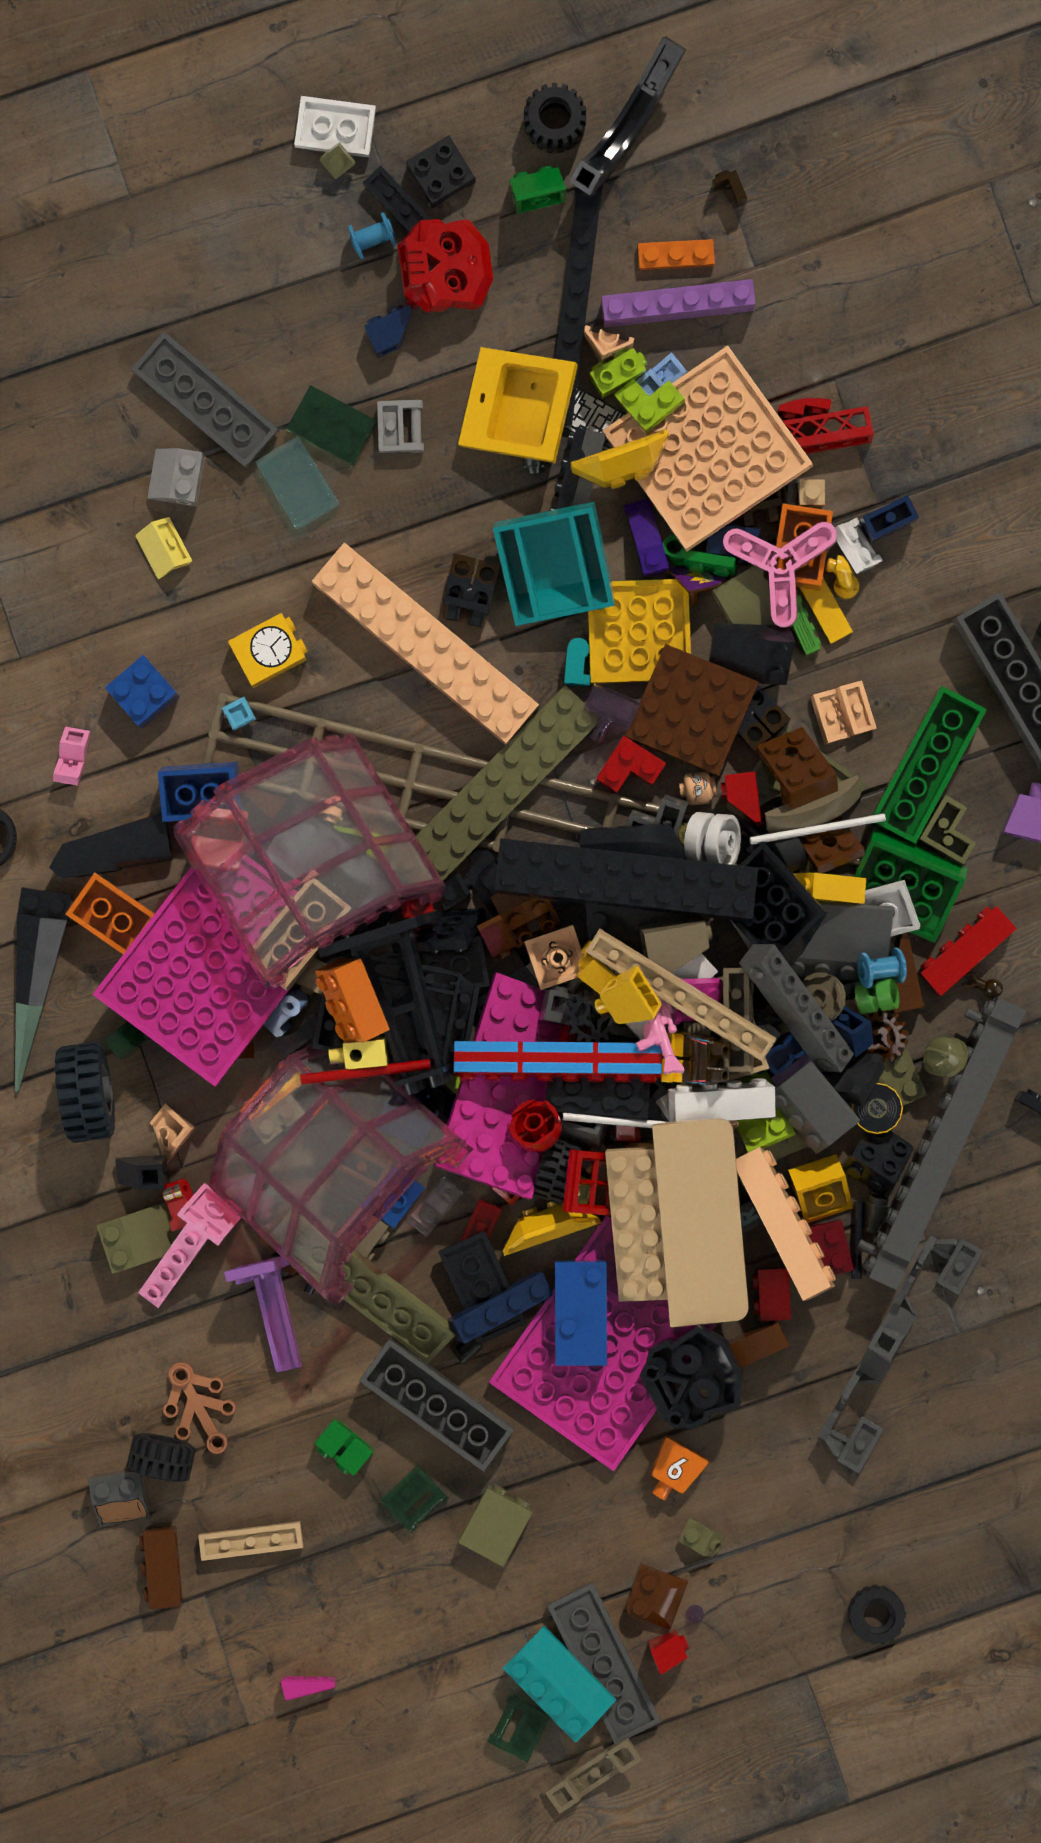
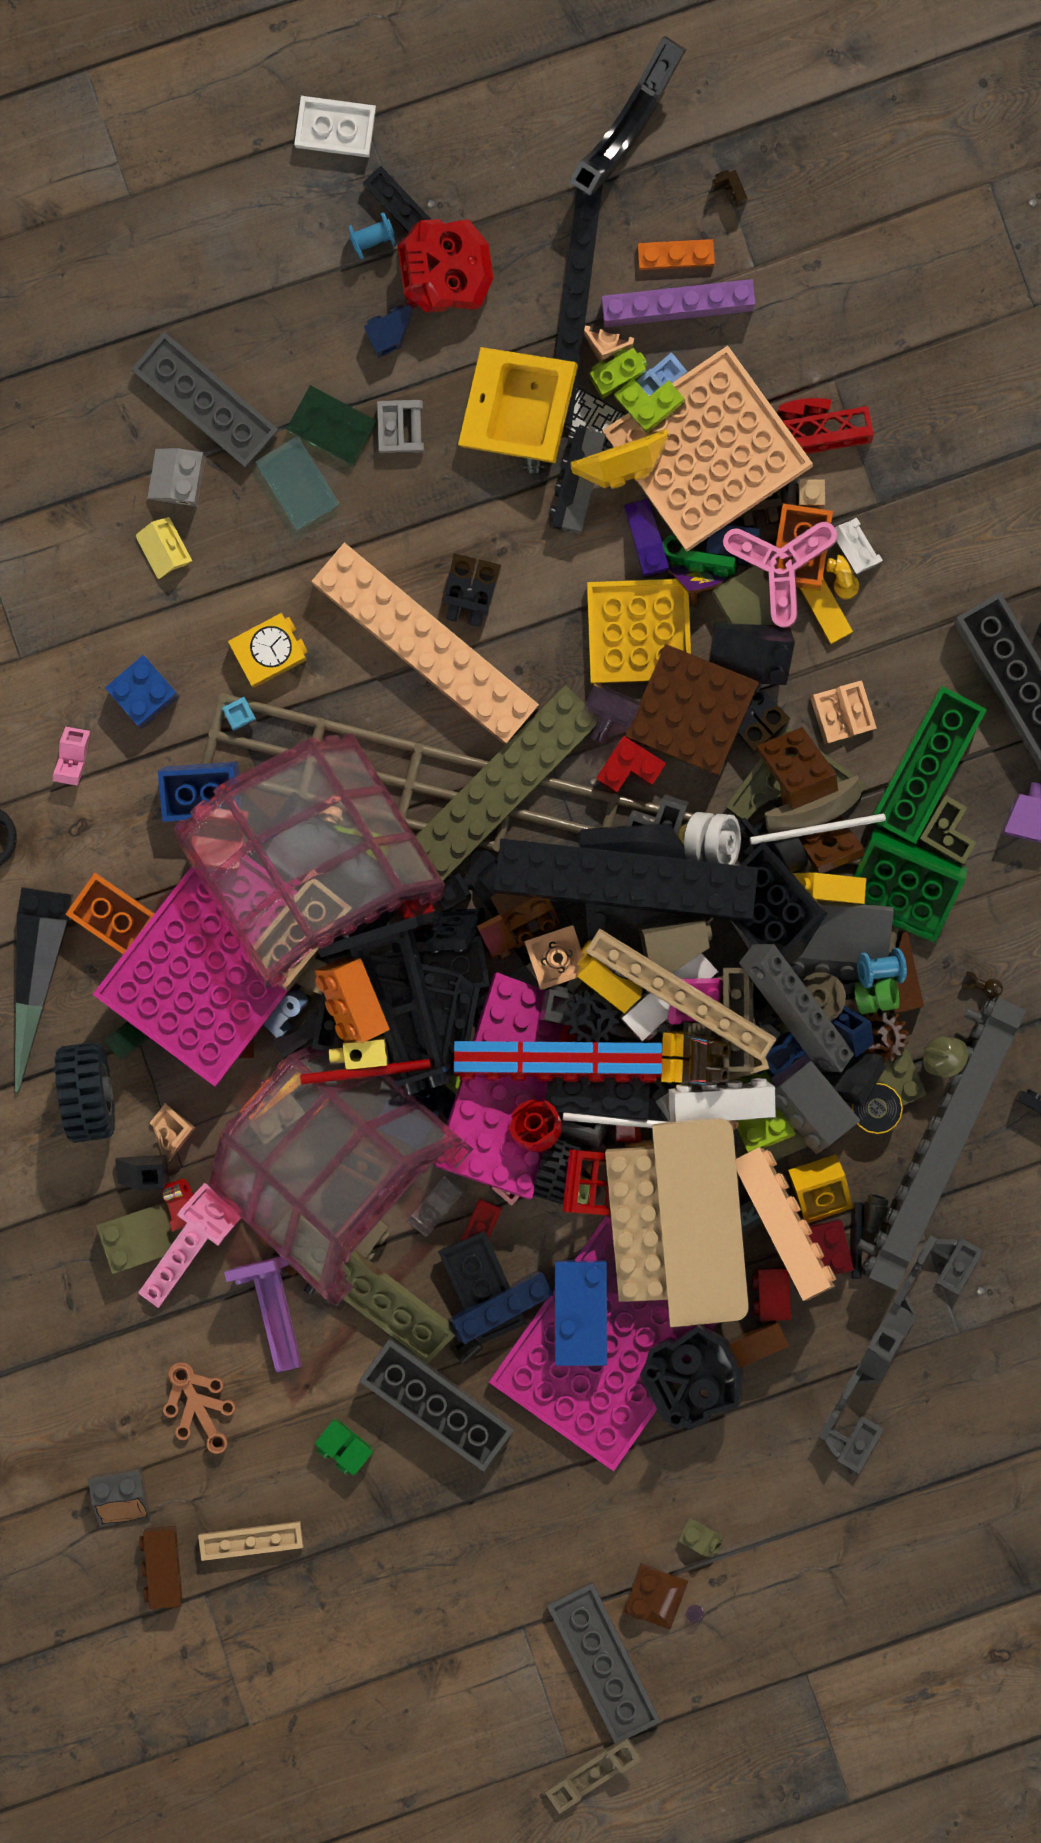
(116, 848): black panel -> none
(161, 1457): black tyre -> none
(301, 1686): dark pink slope -> none
(337, 160): olive plate -> none
(402, 1205): blue plate -> none
(409, 1491): clear green plate -> none
(440, 171): black brick -> none
(496, 1524): olive brick -> none
(526, 1731): clear green plate -> none
(537, 189): green slope -> none
(545, 1225): yellow wedge -> none
(549, 98): black tyre -> none
(554, 563): teal slope -> none
(559, 1684): teal slope -> none
(576, 654): teal leg -> none
(628, 998): yellow torso -> none
(655, 1033): bright pink piece -> none
(668, 1650): red slope -> none
(676, 1467): orange torso -> none
(698, 788): light nougat head -> none
(743, 795): red slope -> none
(804, 631): bright green piece -> none
(876, 1634): black tyre -> none
(878, 1160): black bracket -> none
(889, 519): dark blue brick -> none
(895, 896): white plate -> none
(967, 950): red brick -> none

